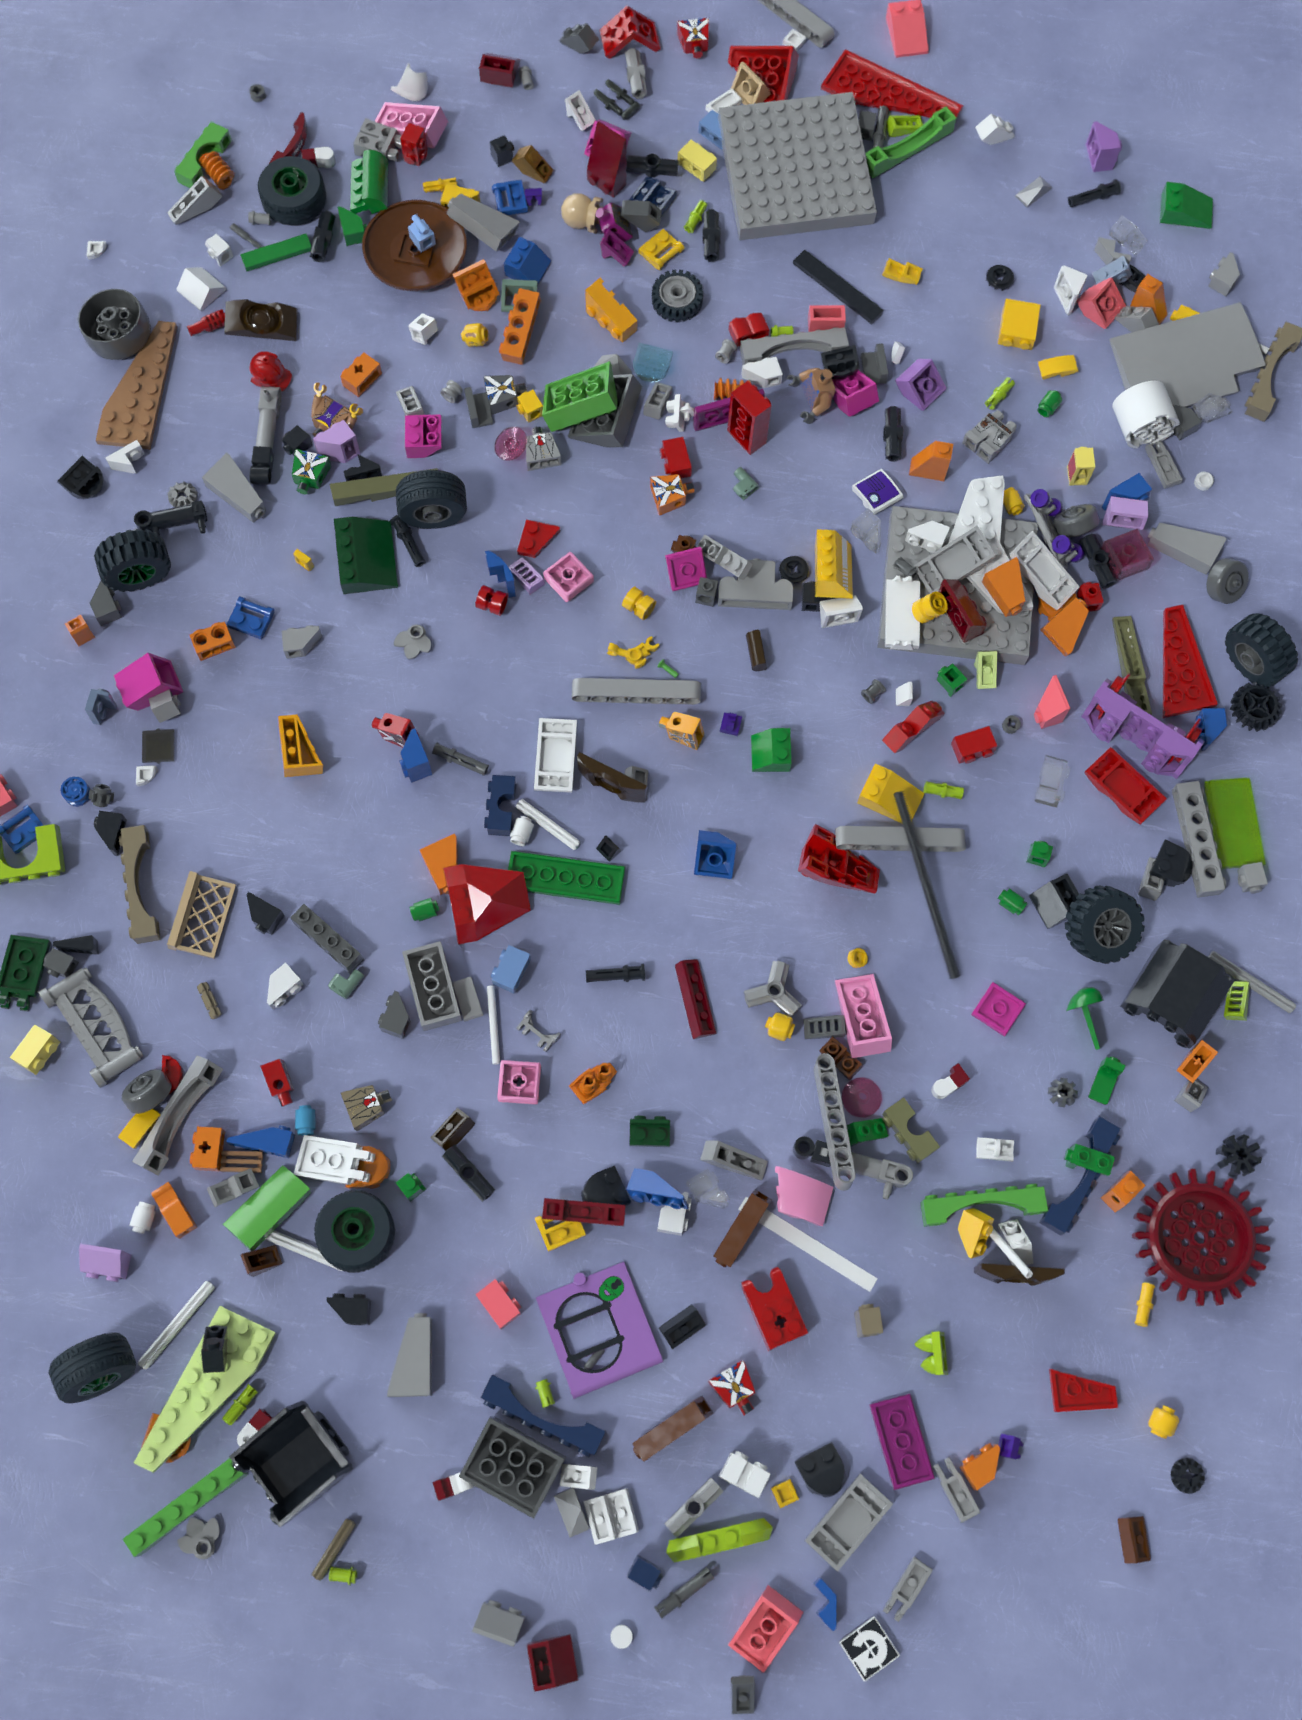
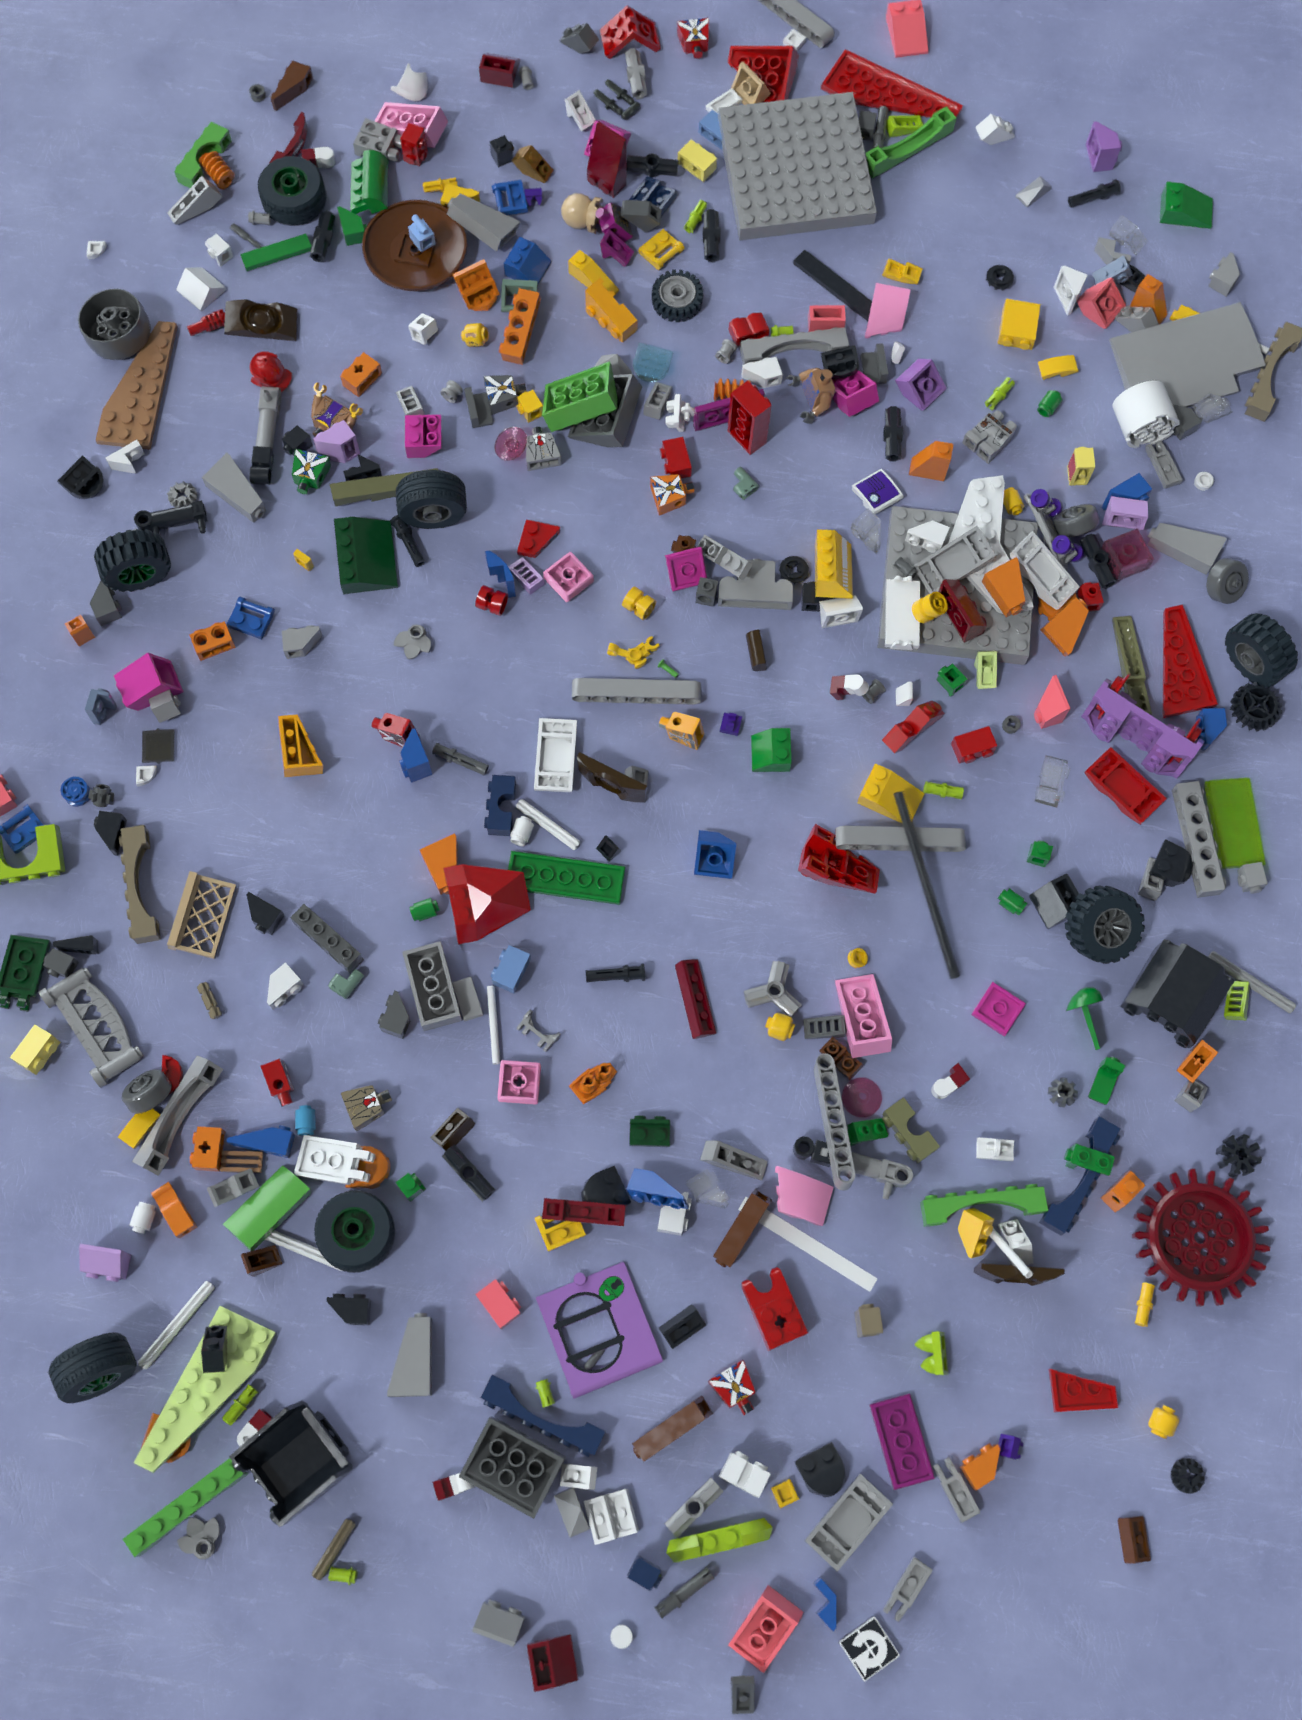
(294, 83): none -> reddish brown slope
(587, 271): none -> yellow slope
(848, 685): none -> leg
(887, 310): none -> bright pink slope

